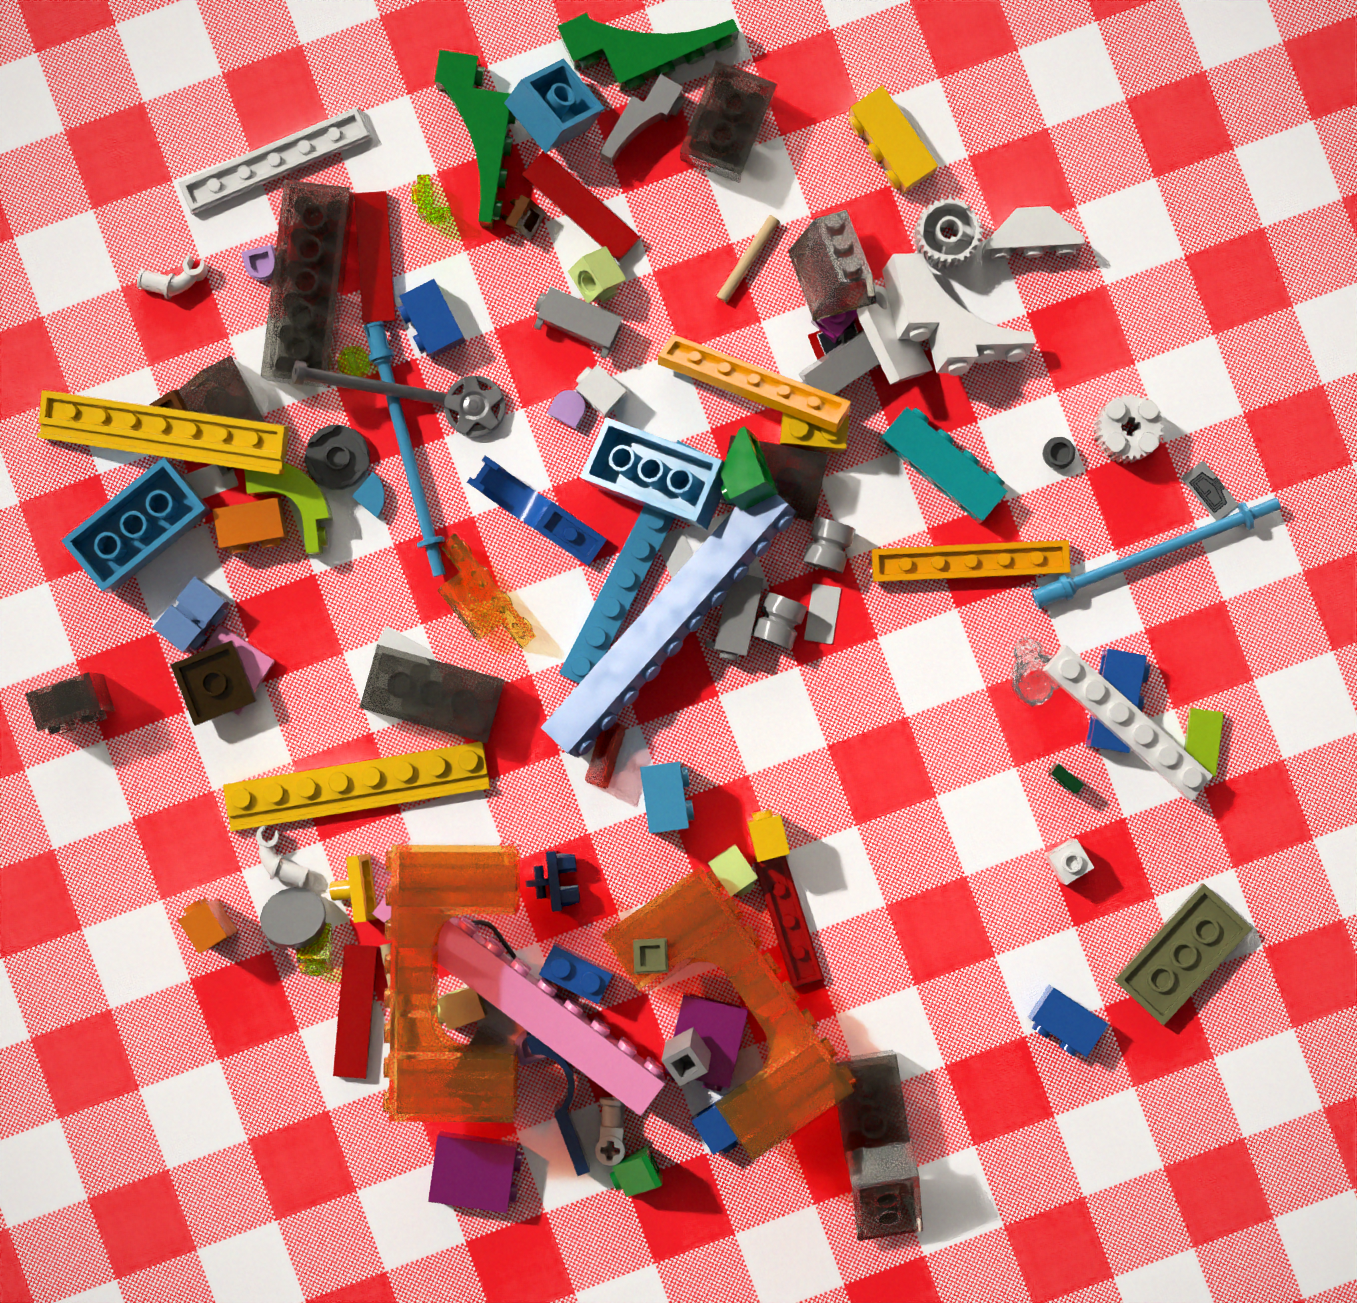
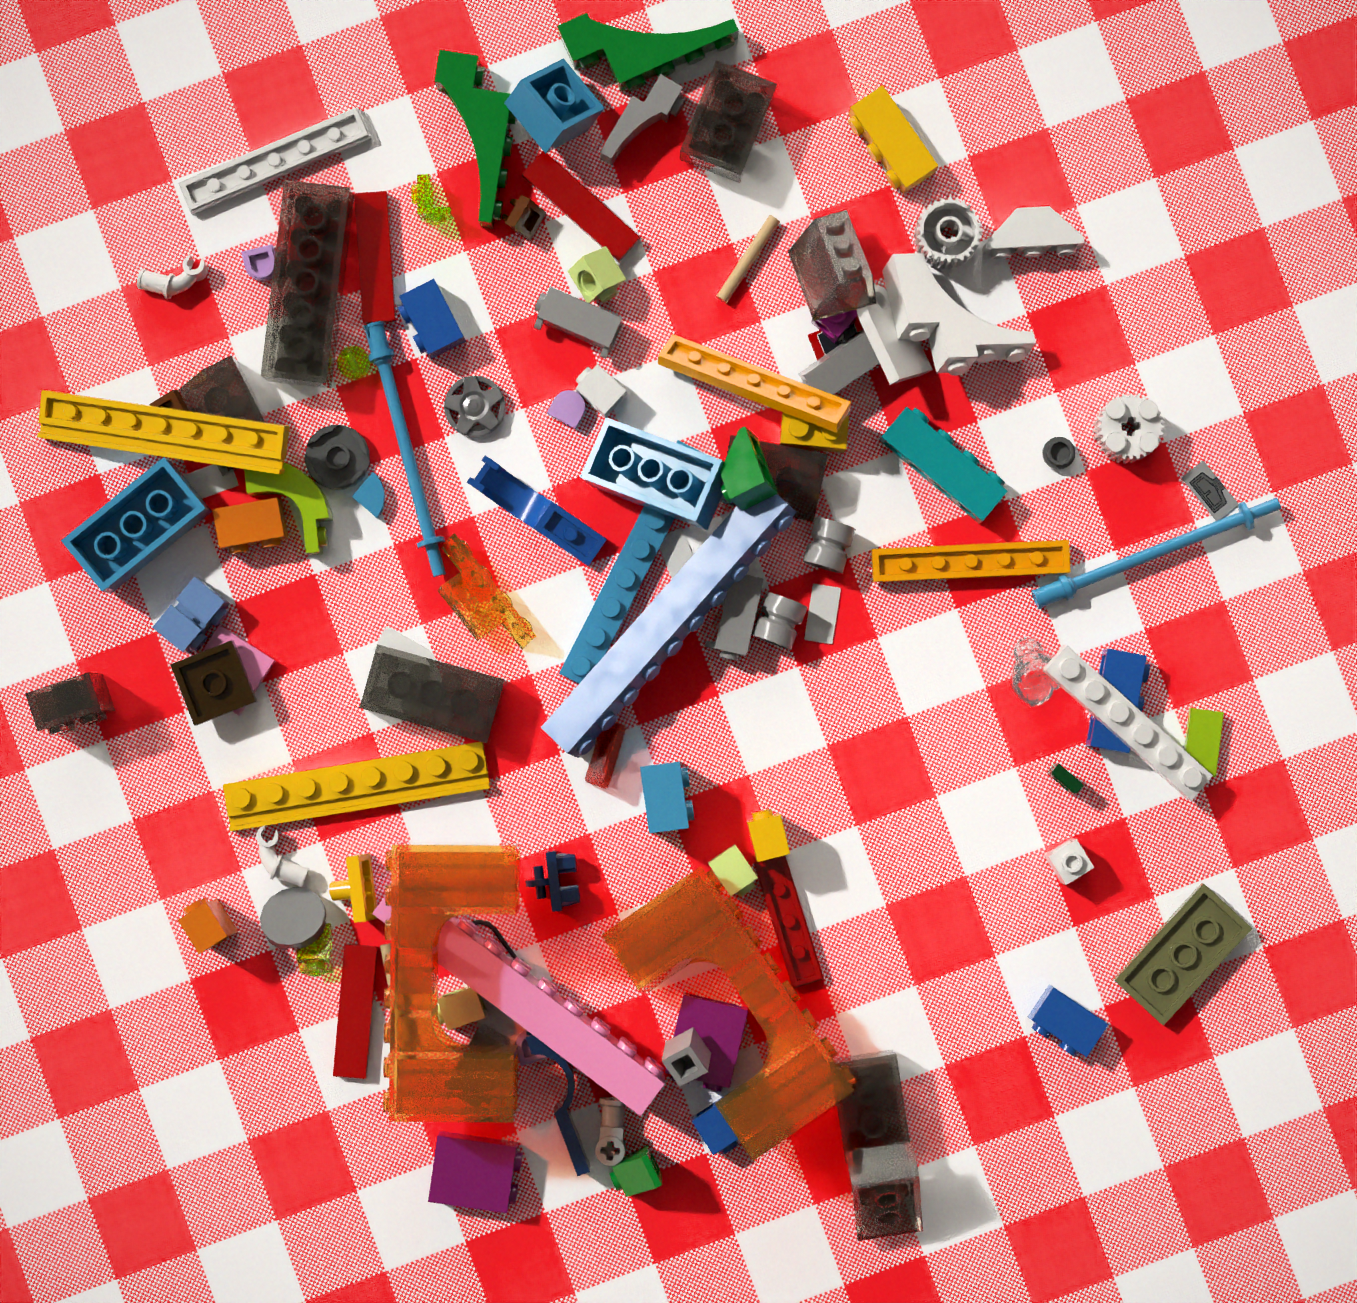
(302, 372): flat silver bar -> none
(576, 973): blue brick -> none
(651, 956): olive tile -> none

